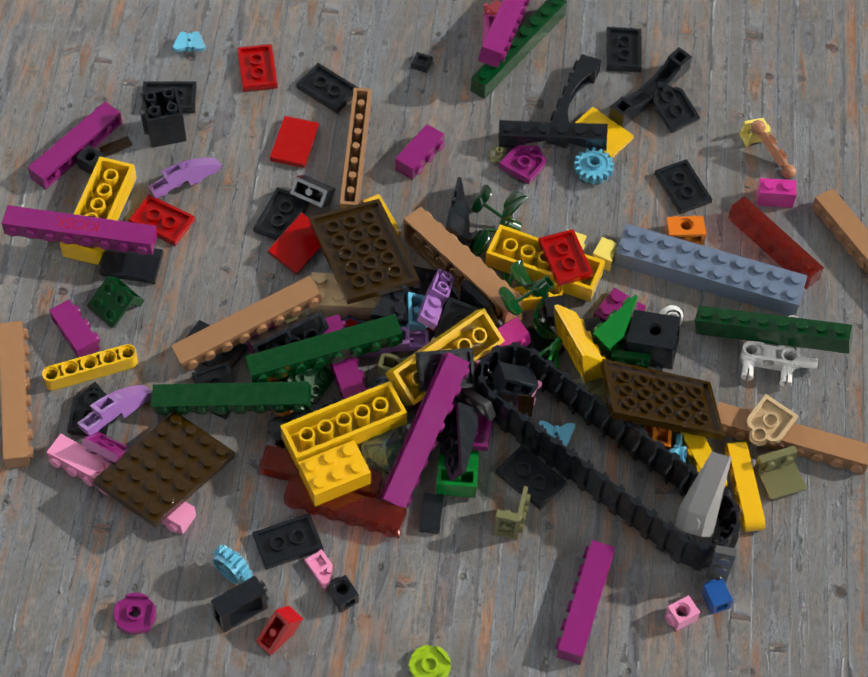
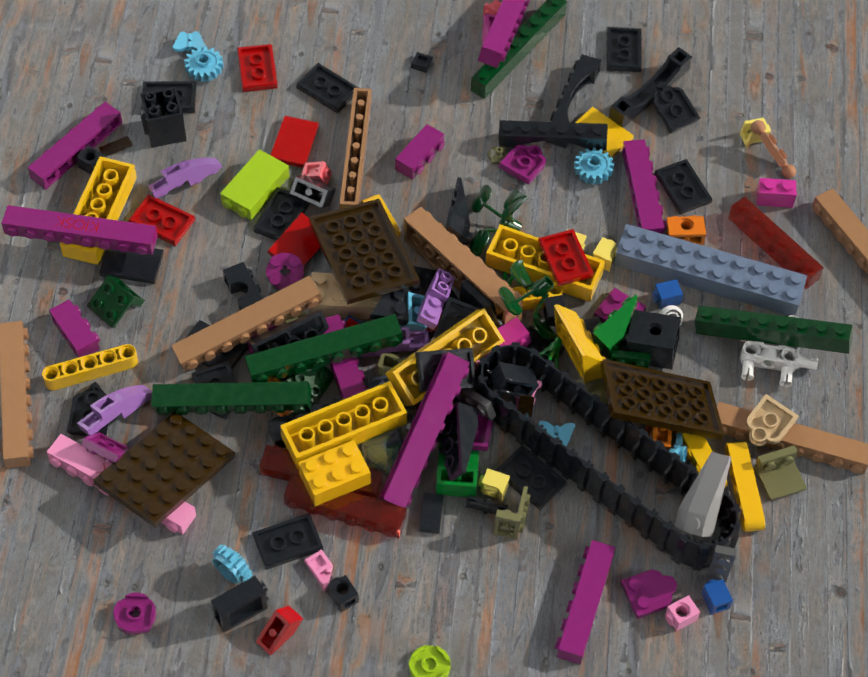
(203, 64): none -> medium azure gear
(239, 279): none -> black arch
(254, 185): none -> lime brick
(277, 263): none -> magenta plate
(317, 171): none -> coral bracket
(485, 505): none -> black pin
(494, 484): none -> light yellow window
(642, 186): none -> magenta brick
(649, 592): none -> magenta plate
(667, 294): none -> blue brick

